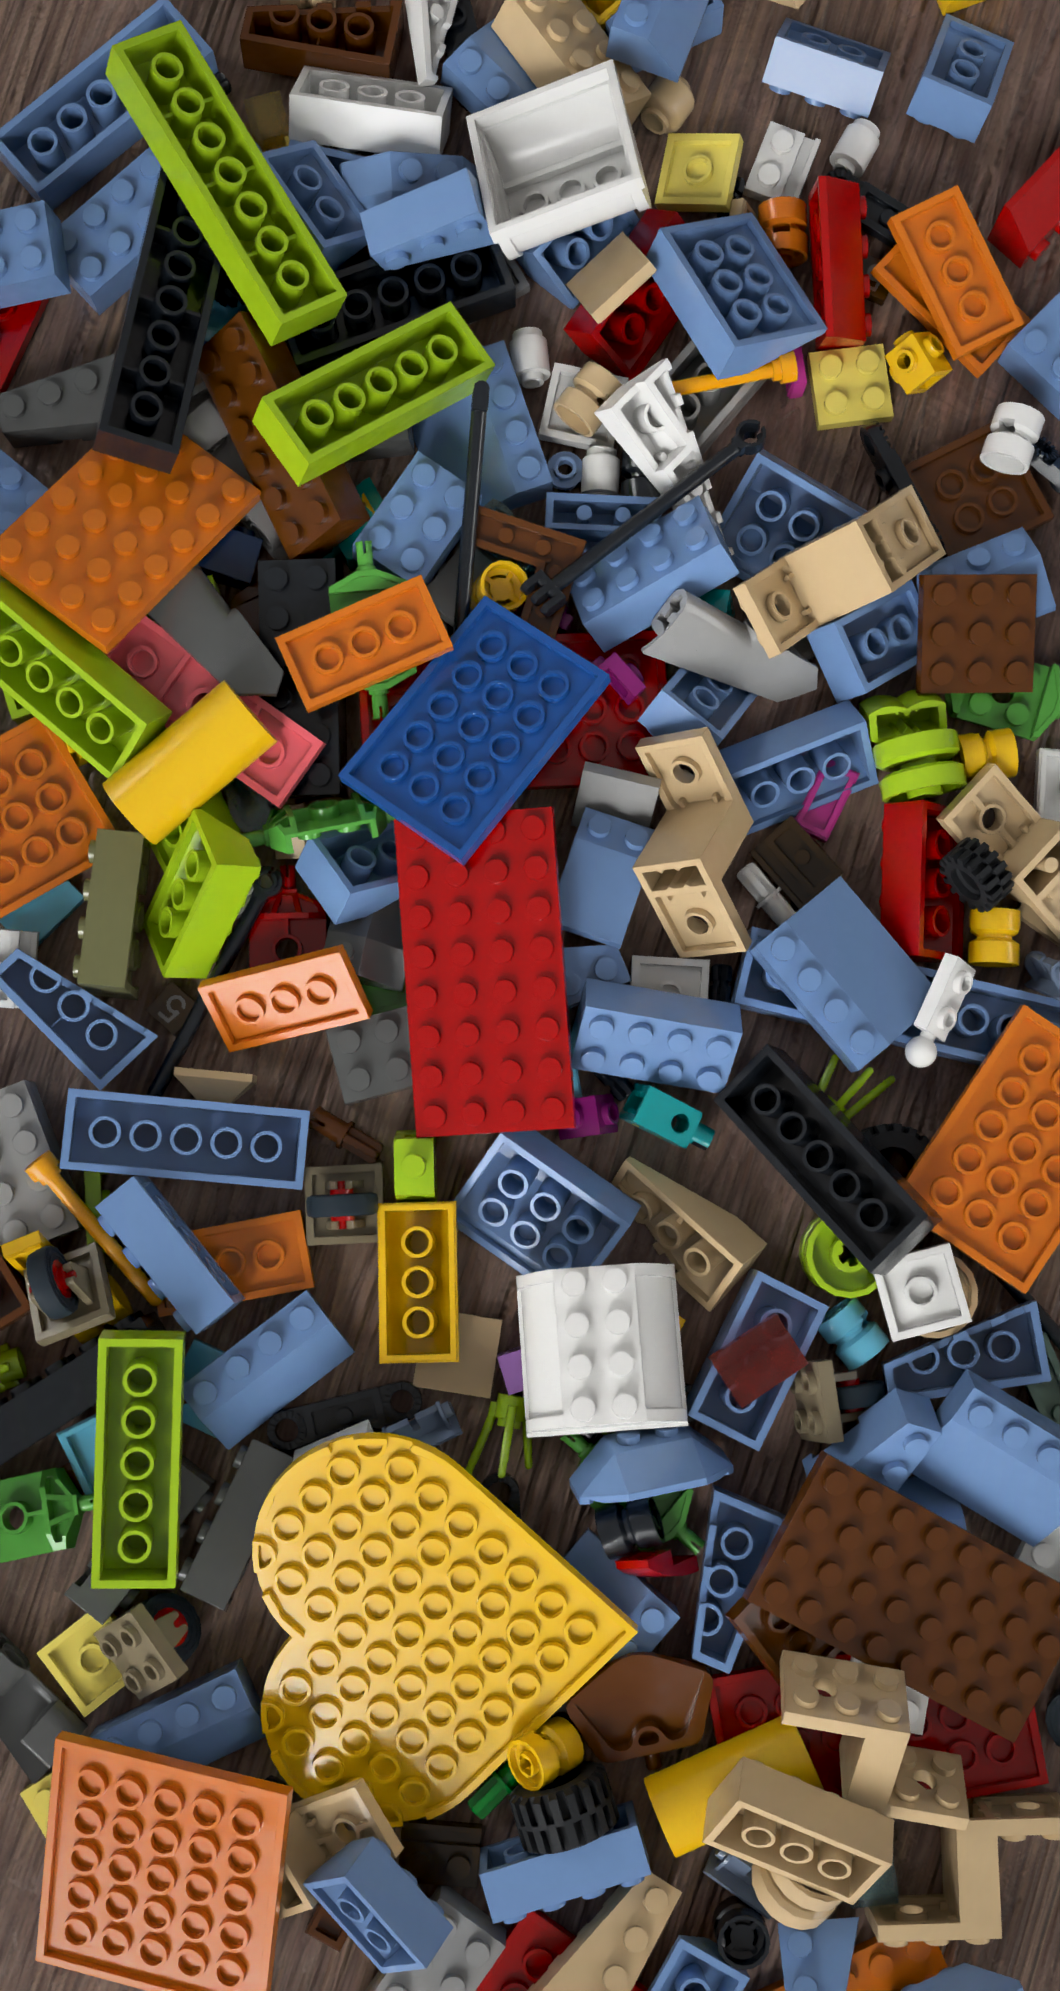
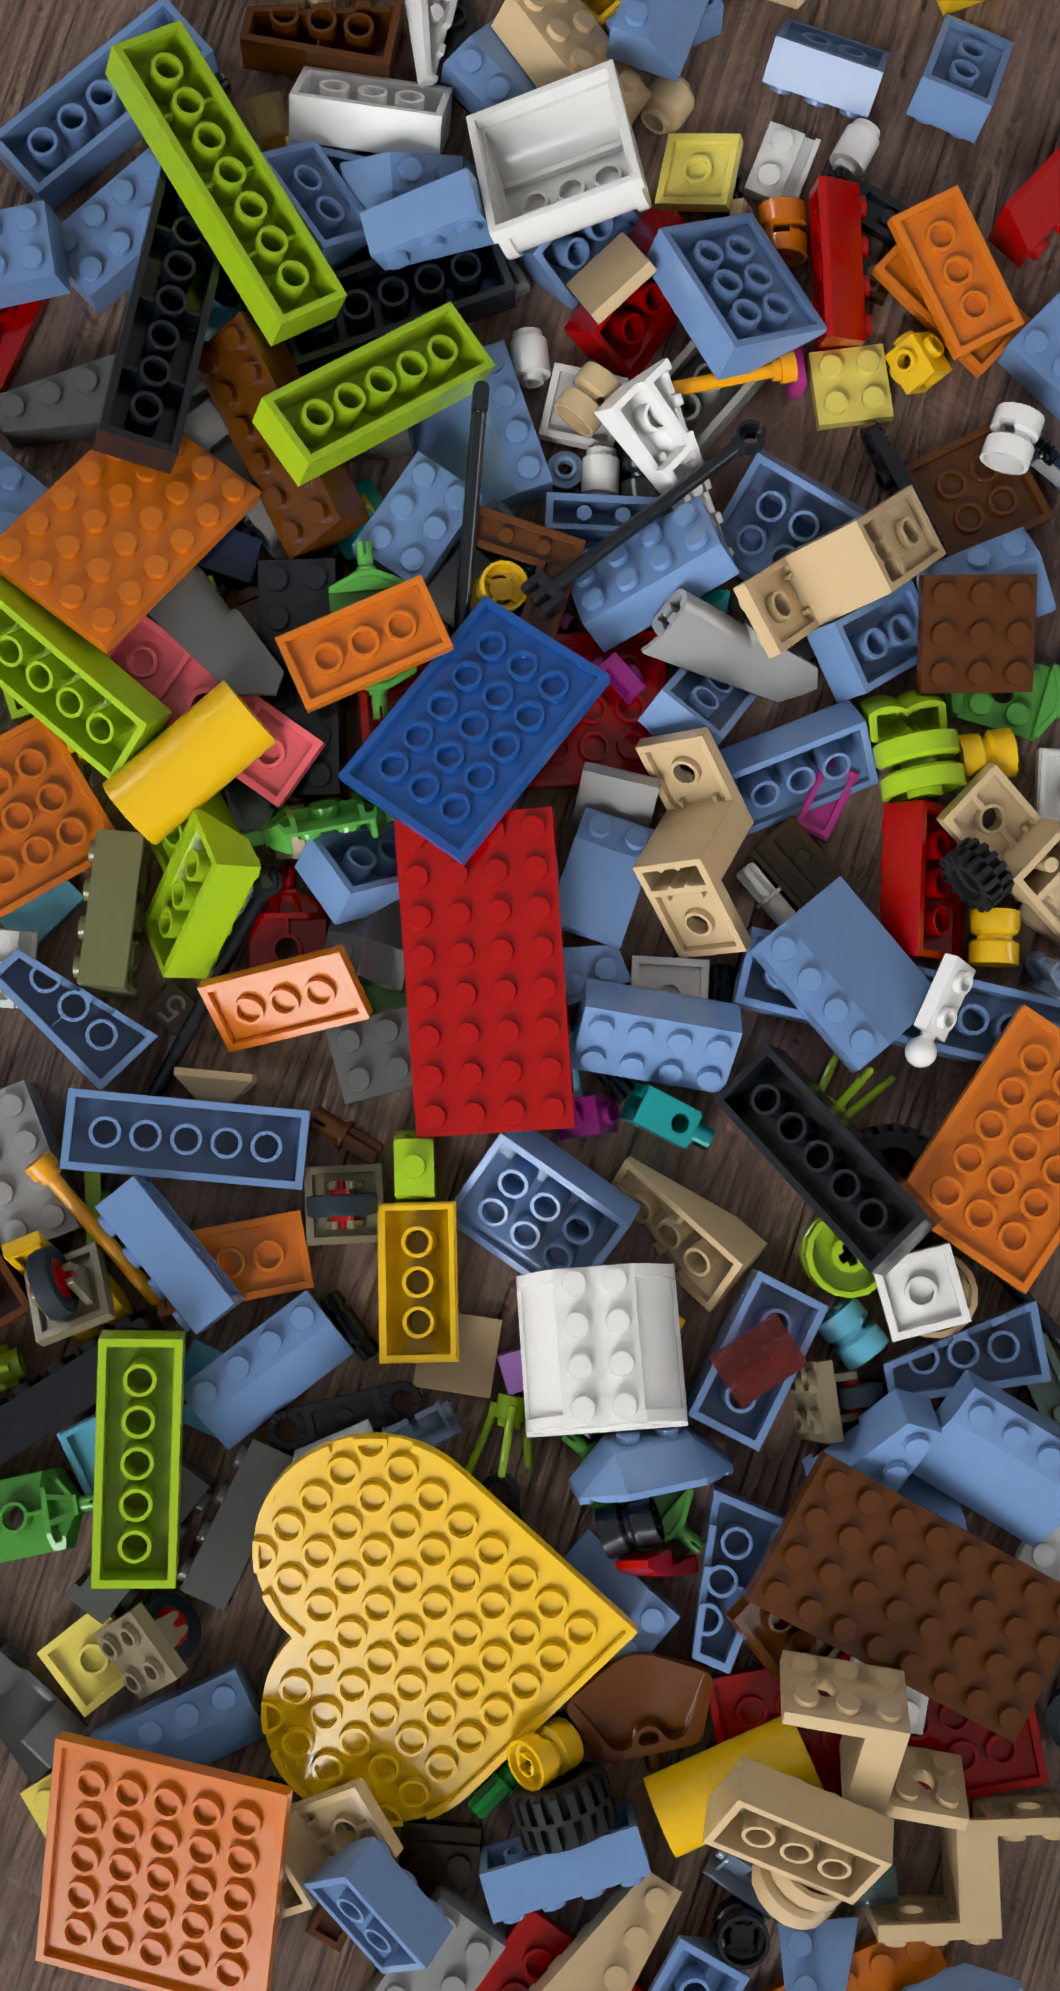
(350, 1325): none -> black axle

